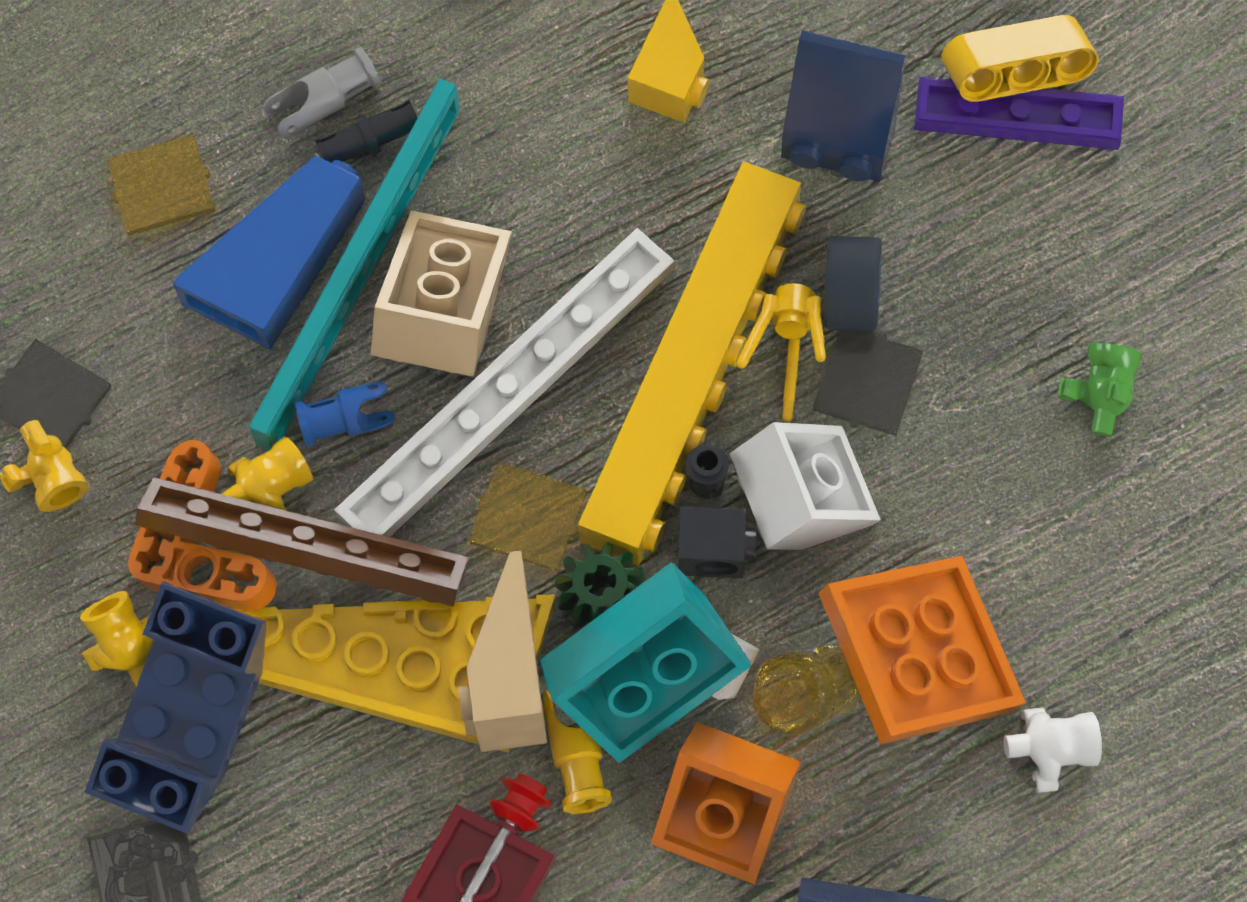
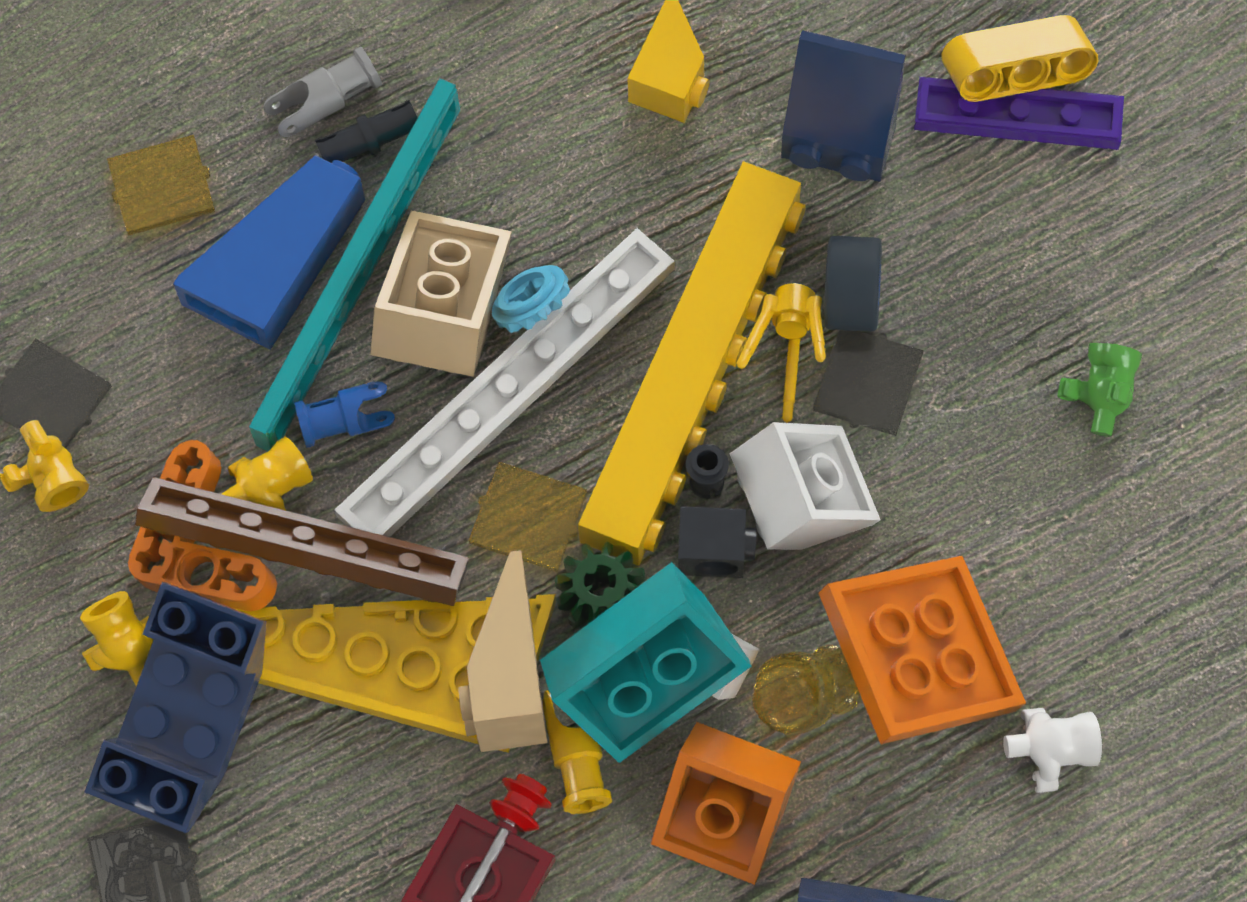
(530, 297): none -> medium azure gear

